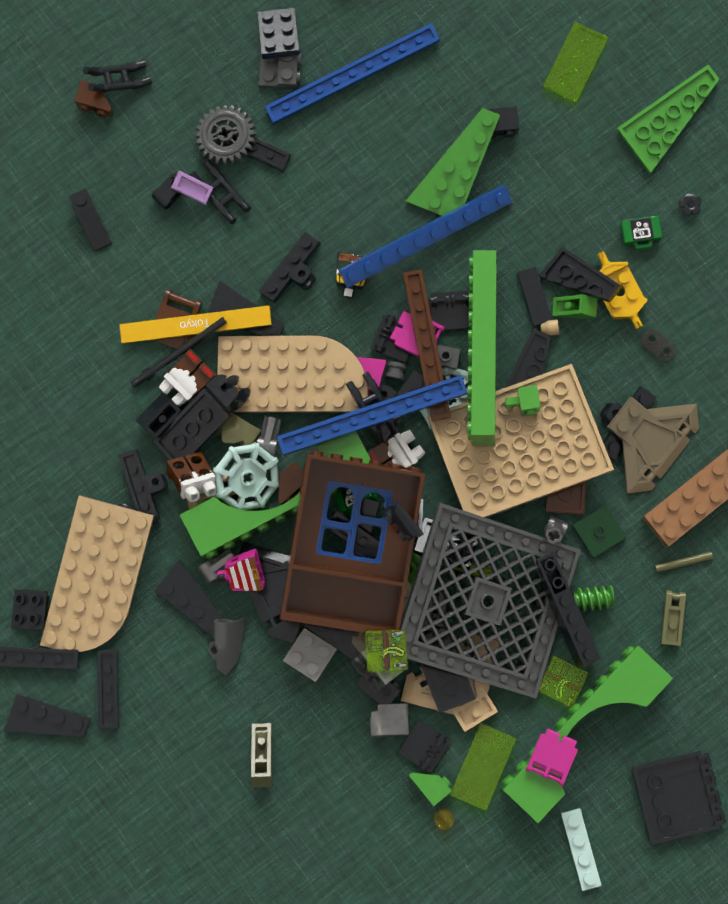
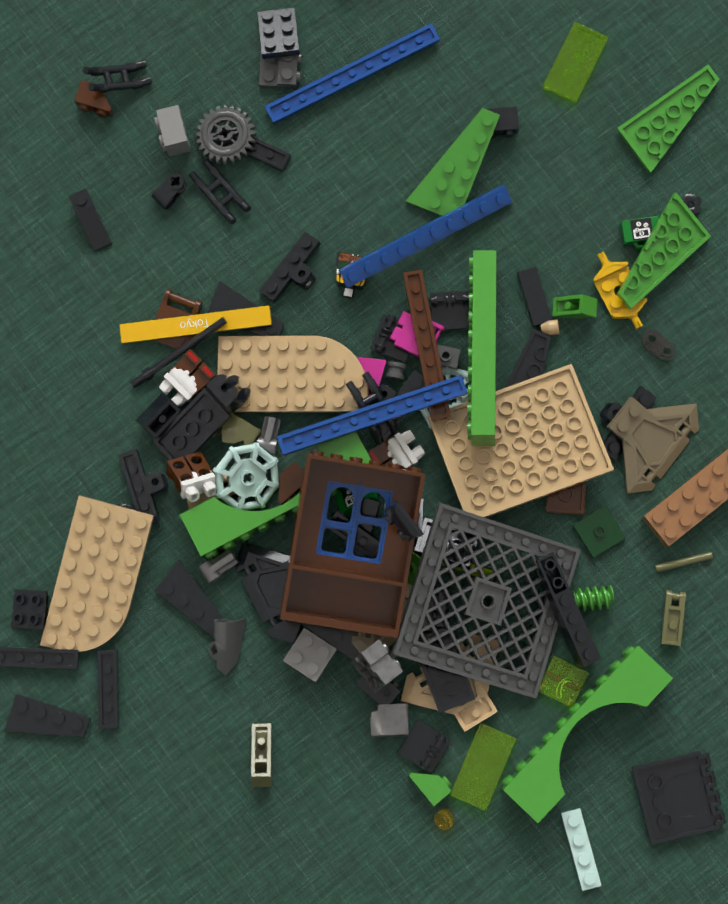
(174, 135): none -> light grey brick
(192, 187): lavender tile -> none
(243, 572): torso -> none
(386, 650): clear neon green tile -> none
(527, 400): bright green brick -> none
(553, 756): dark pink plate -> none
(555, 529): flat silver piece -> none
(576, 274): black wing -> none
(669, 244): none -> bright green wing

